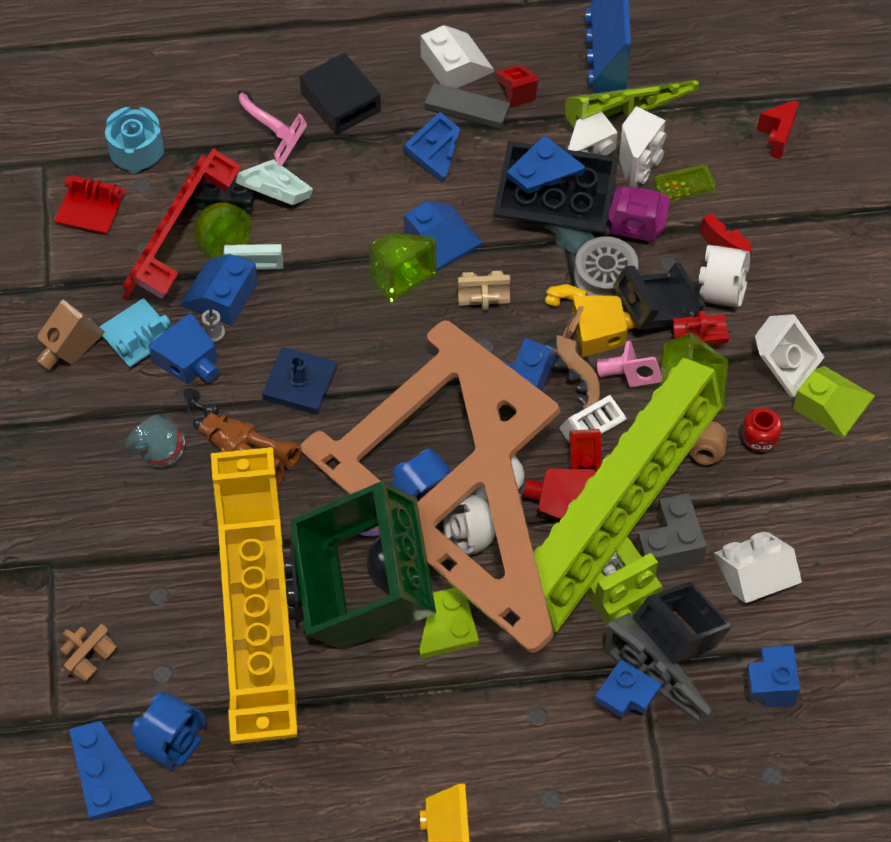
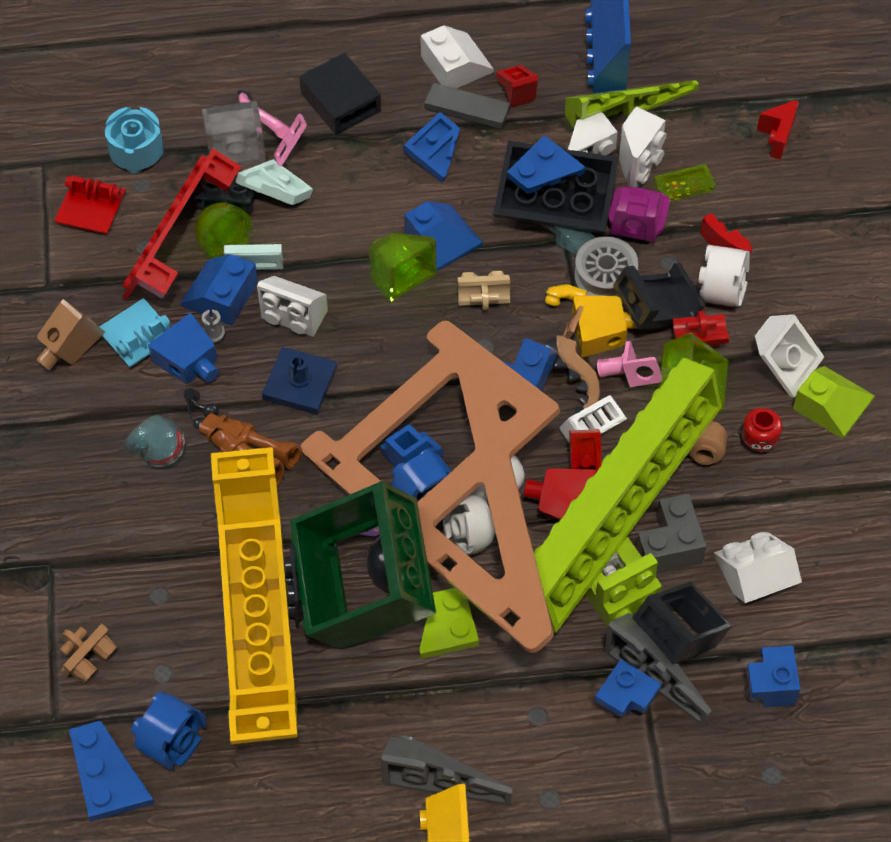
(235, 132): none -> clear brick
(291, 305): none -> white slope
(408, 444): none -> blue brick
(426, 769): none -> dark grey wedge

